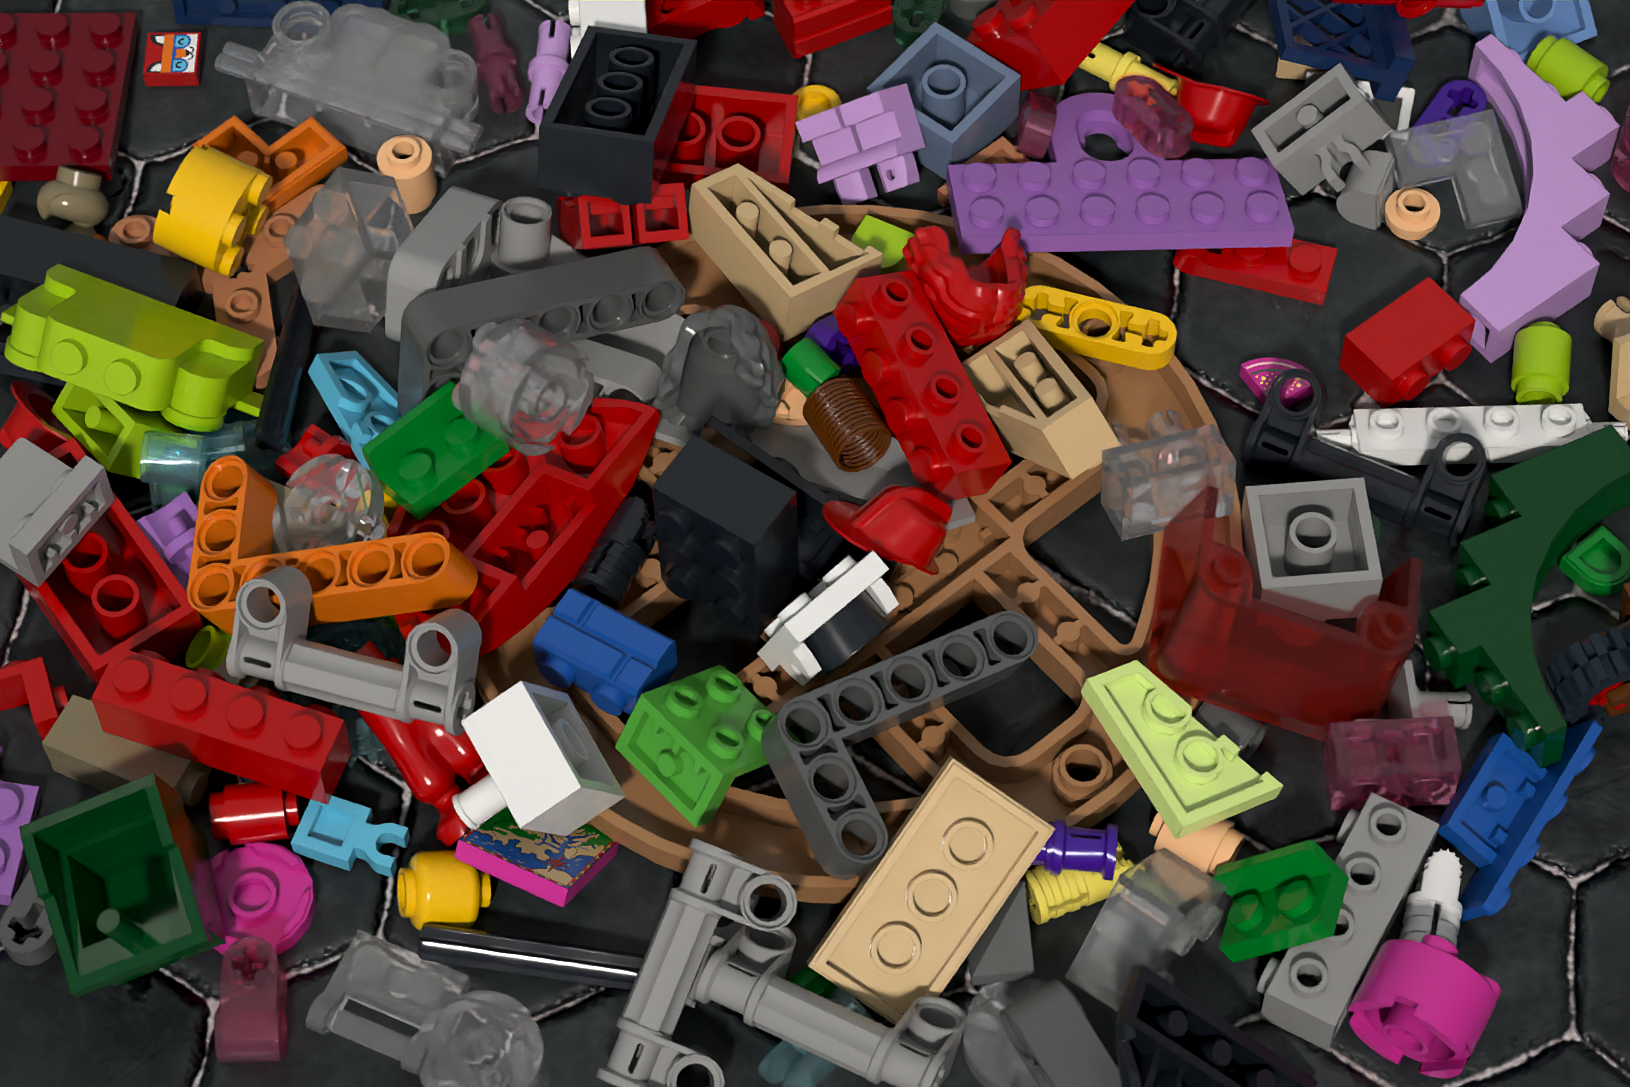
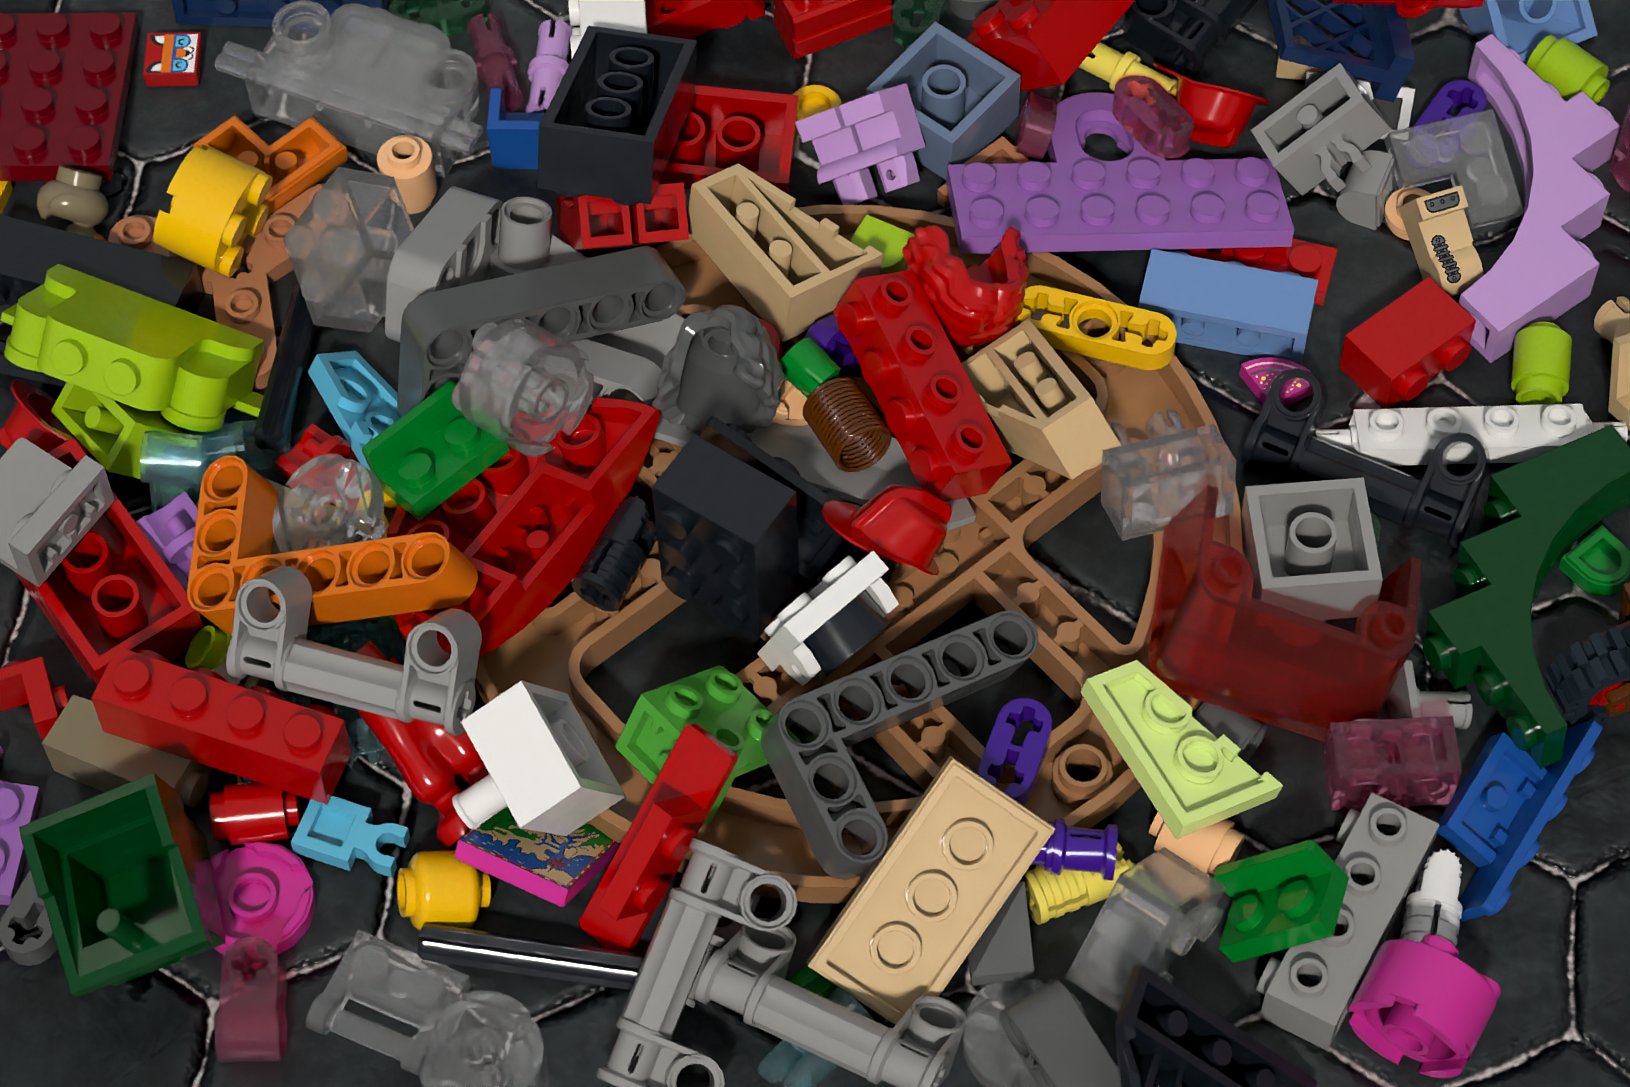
(512, 135): none -> blue panel
(602, 653): blue brick -> none
(658, 839): none -> red bracket
(1027, 758): none -> dark purple beam
(1230, 305): none -> medium blue brick
(1443, 239): none -> tan leg

